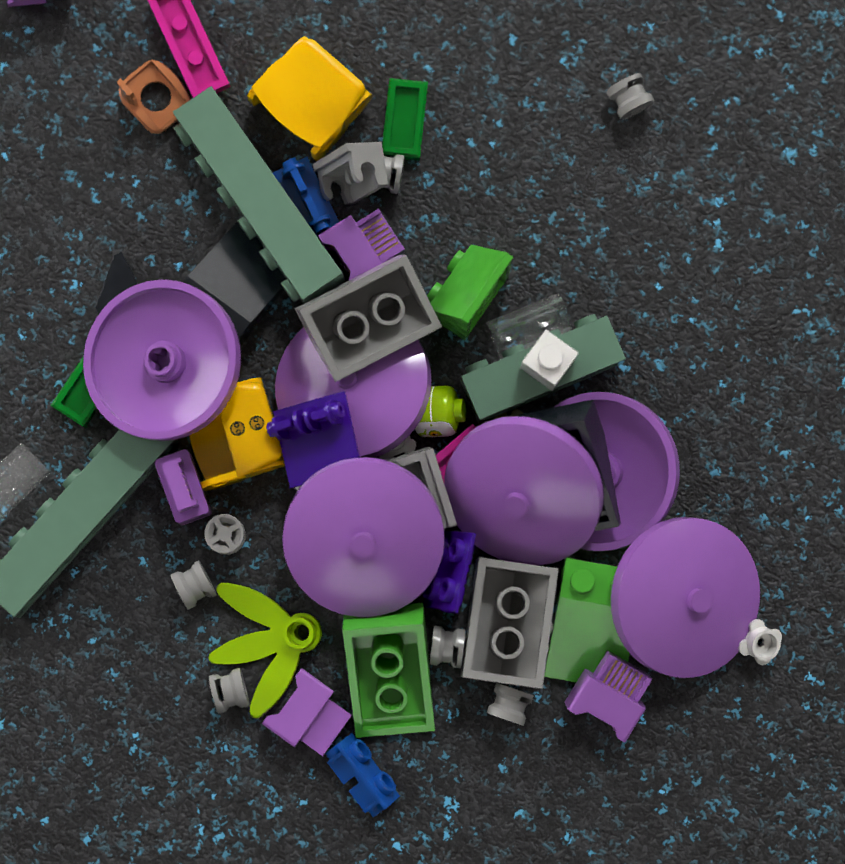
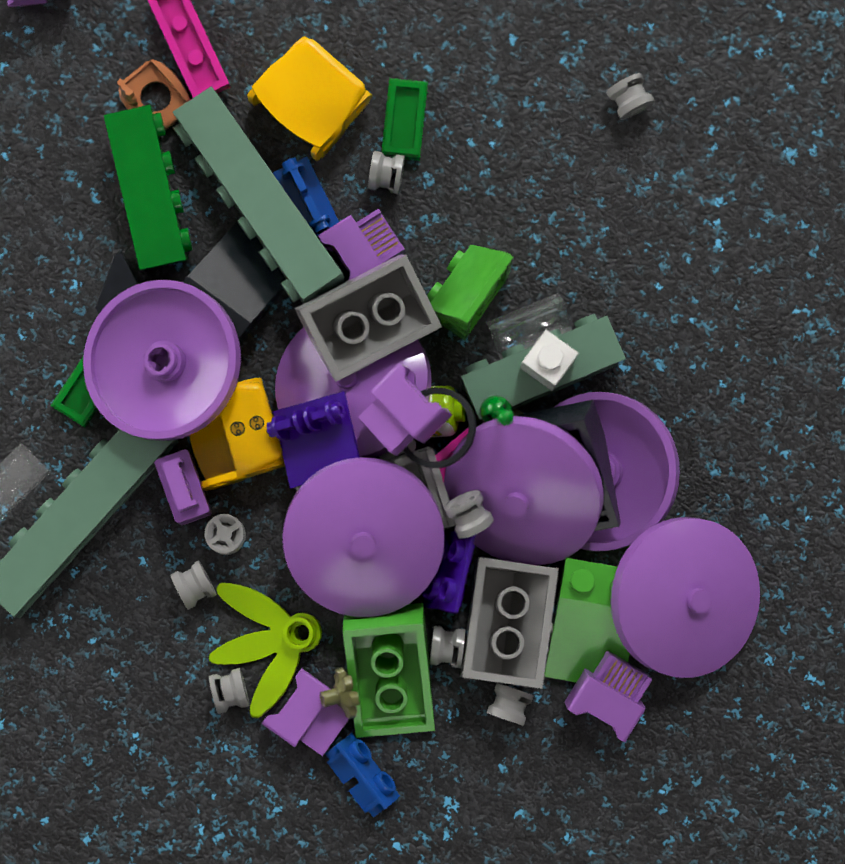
(147, 188): none -> green brick
(341, 694): none -> olive plant
(356, 168): light grey hinge -> none
(402, 411): none -> medium lavender piece
(469, 514): none -> light grey wheel
(470, 437): none -> black piece
(494, 407): none -> green hinge
(767, 649): white plate -> none

